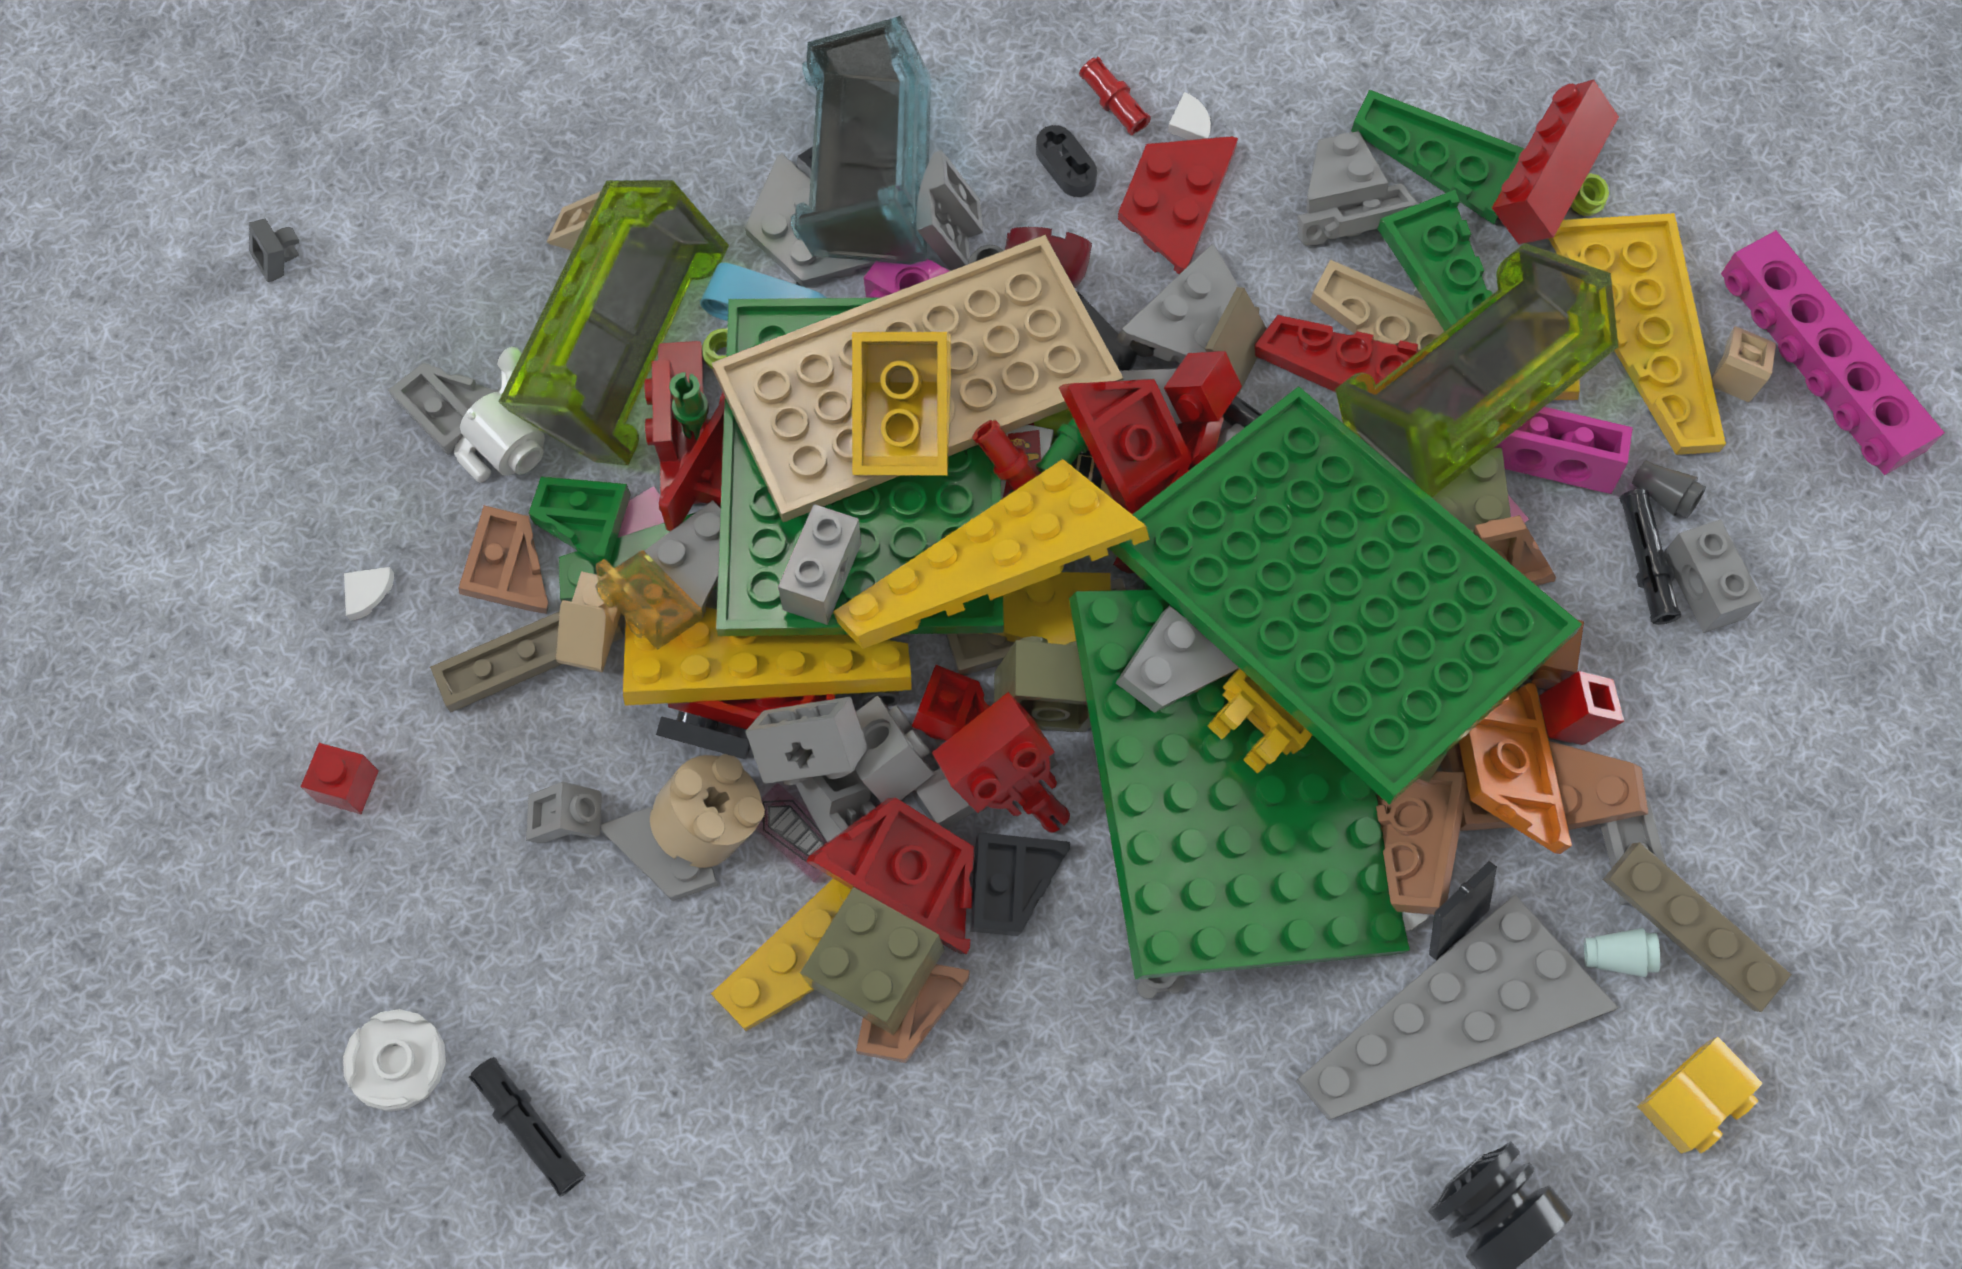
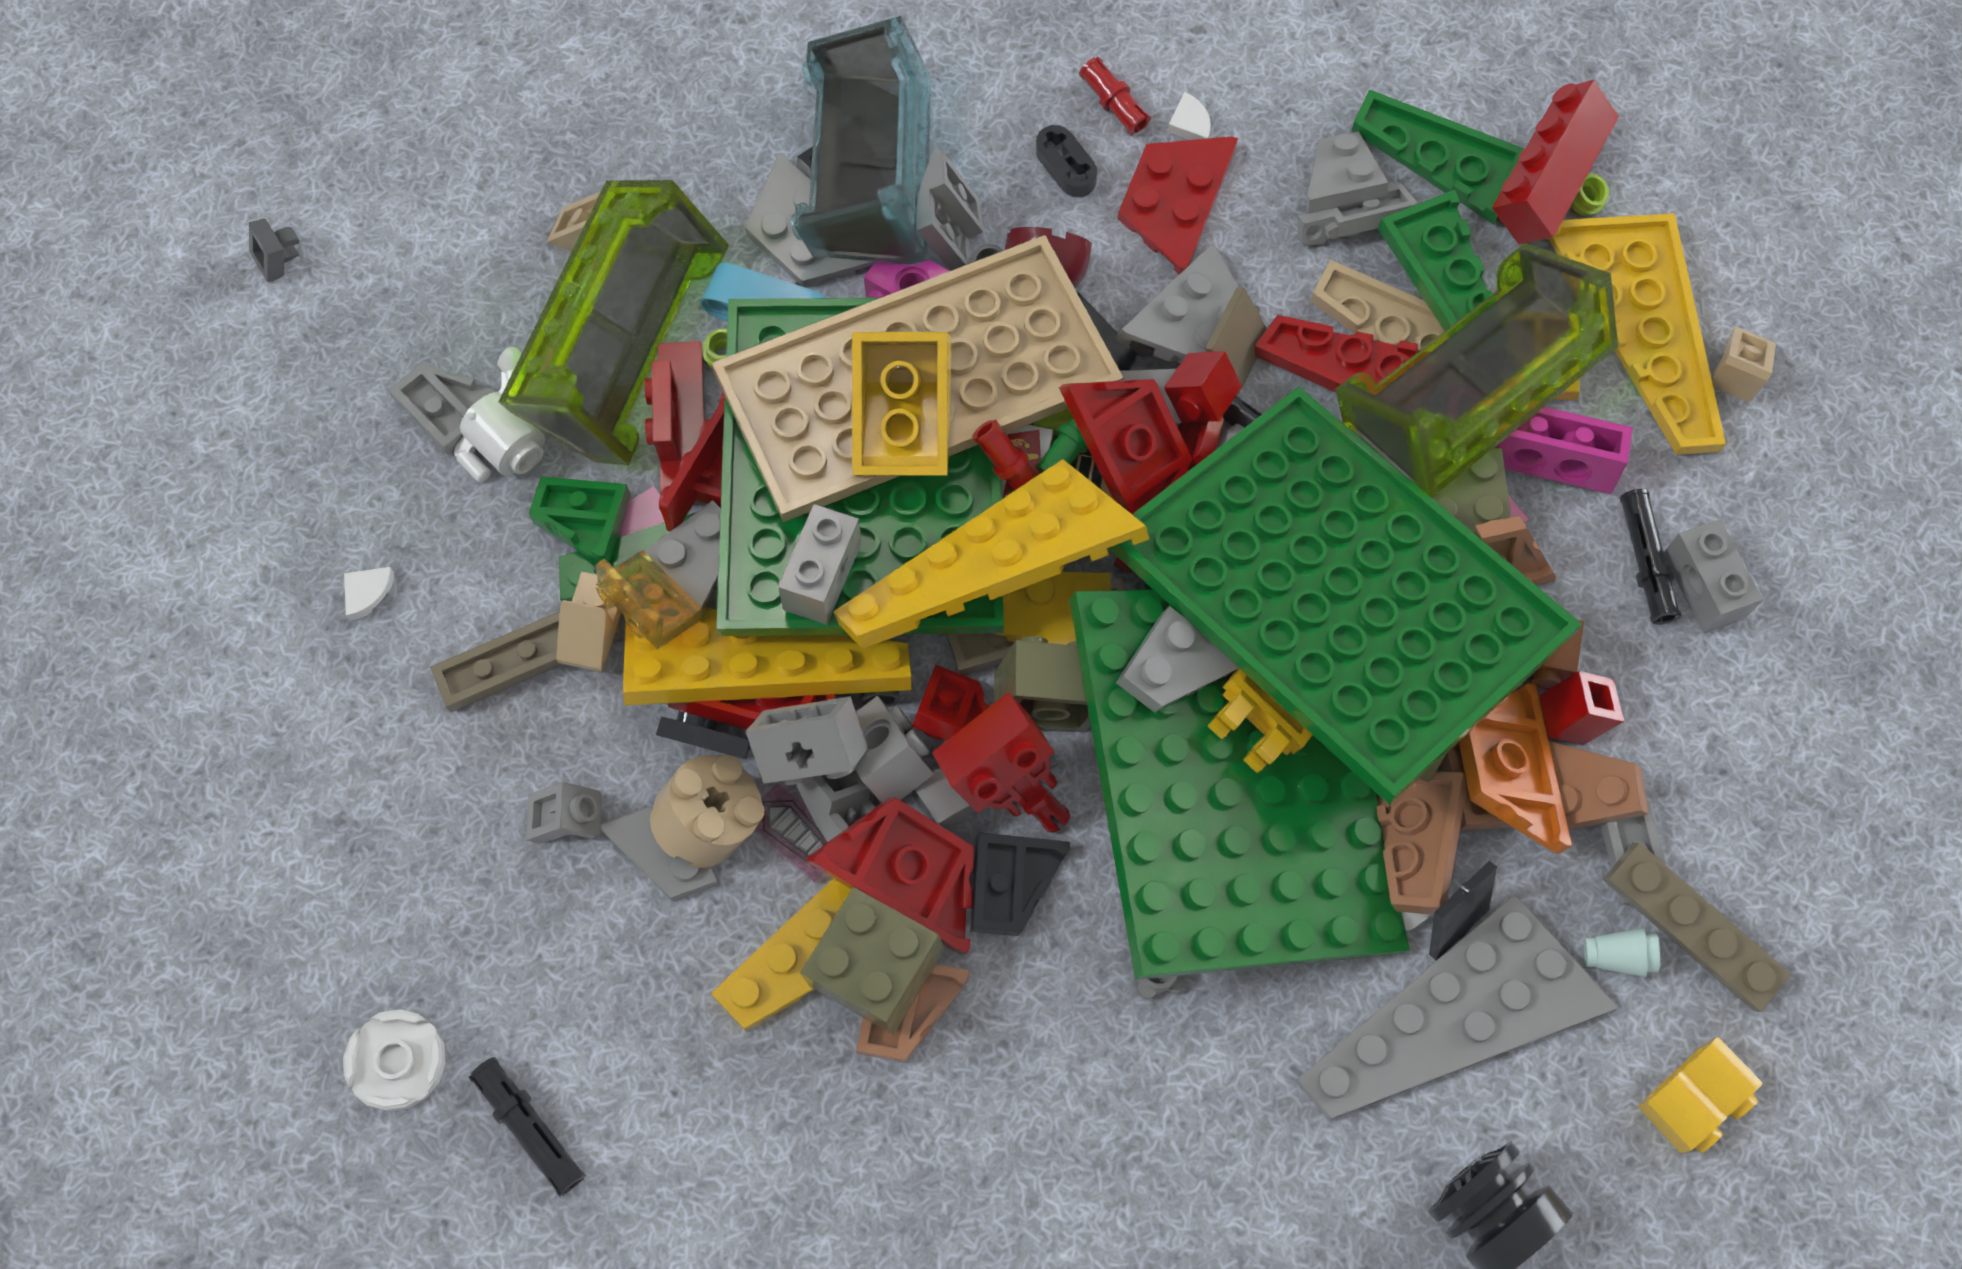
(339, 778): red brick -> none
(504, 562): nougat wing -> none
(689, 404): green pin -> none
(1670, 488): dark grey cone -> none
(1849, 356): dark pink brick -> none

